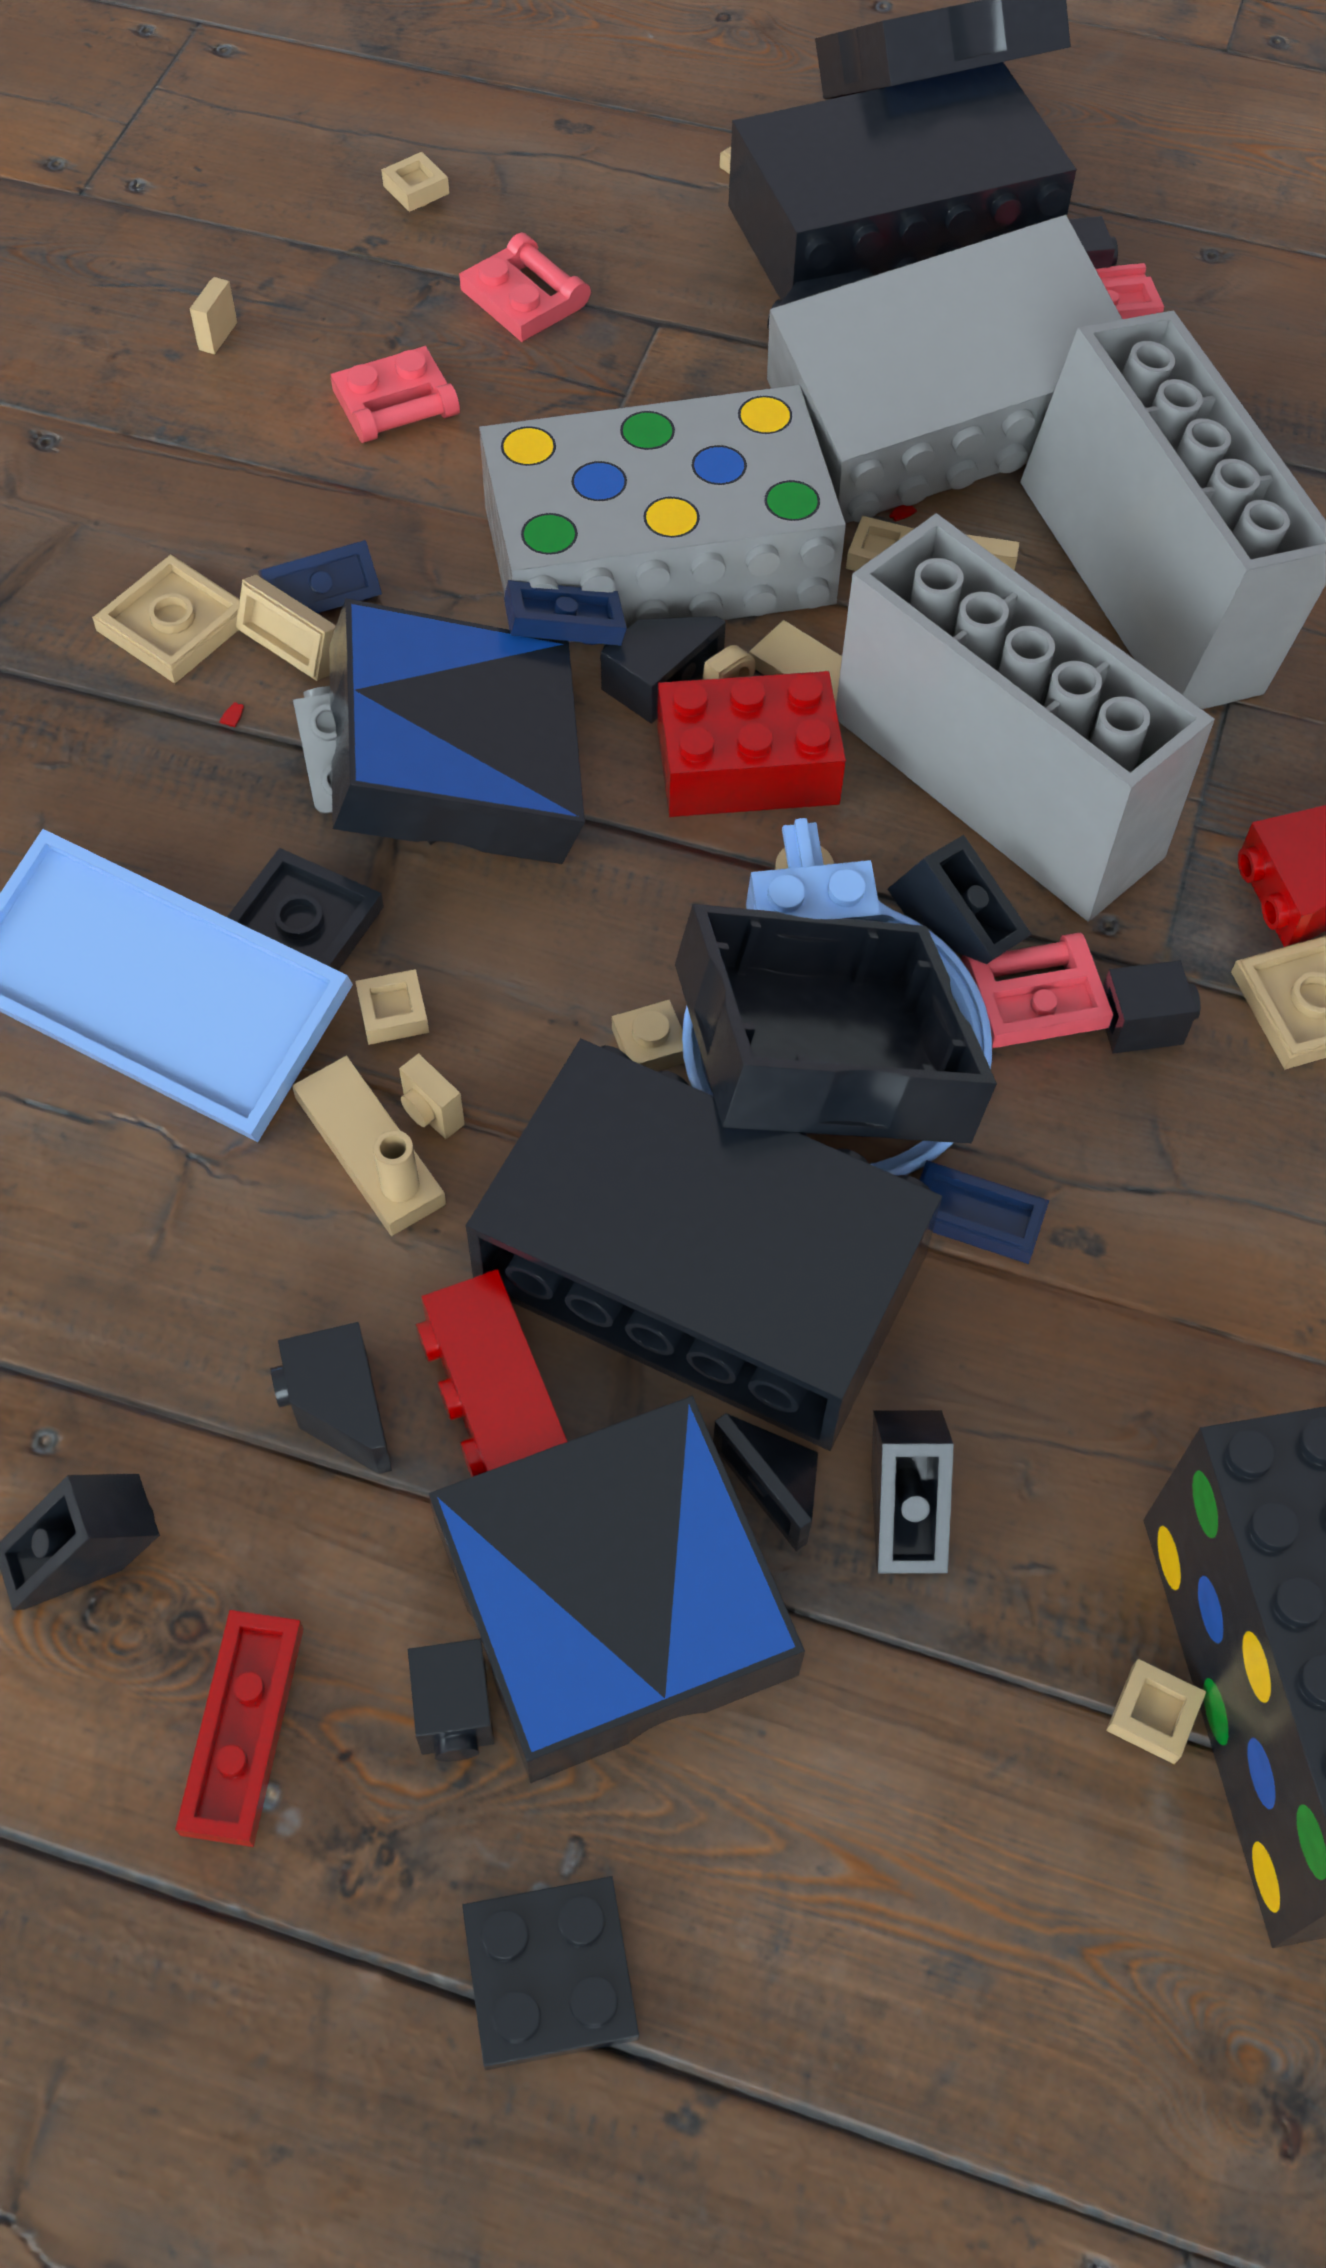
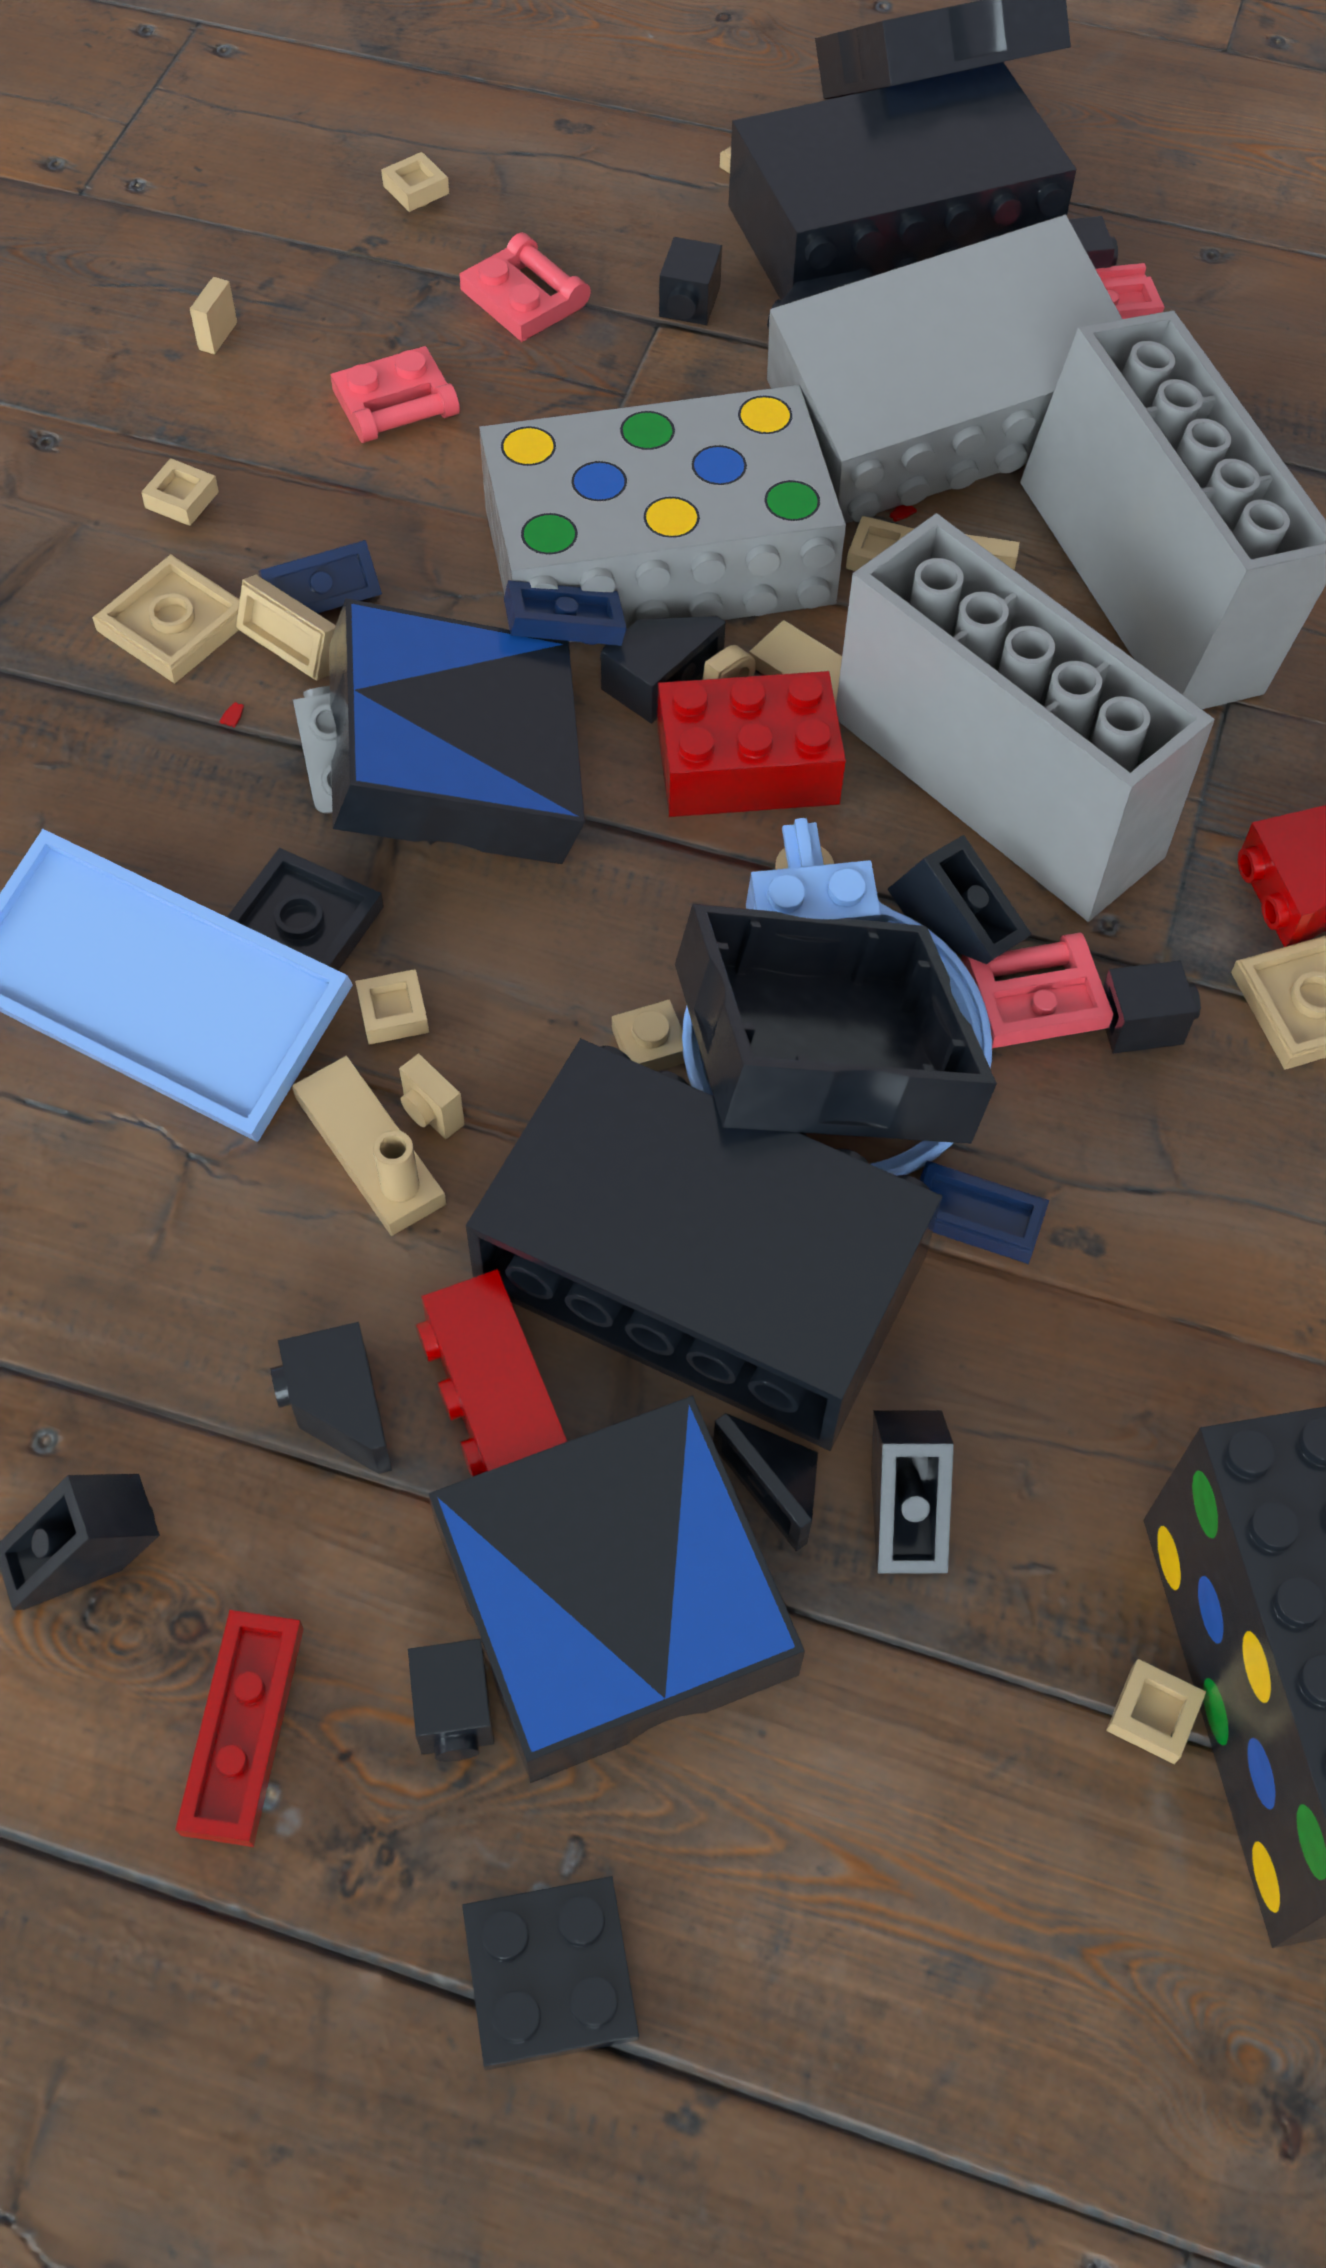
(180, 492): none -> tan plate
(690, 280): none -> black brick

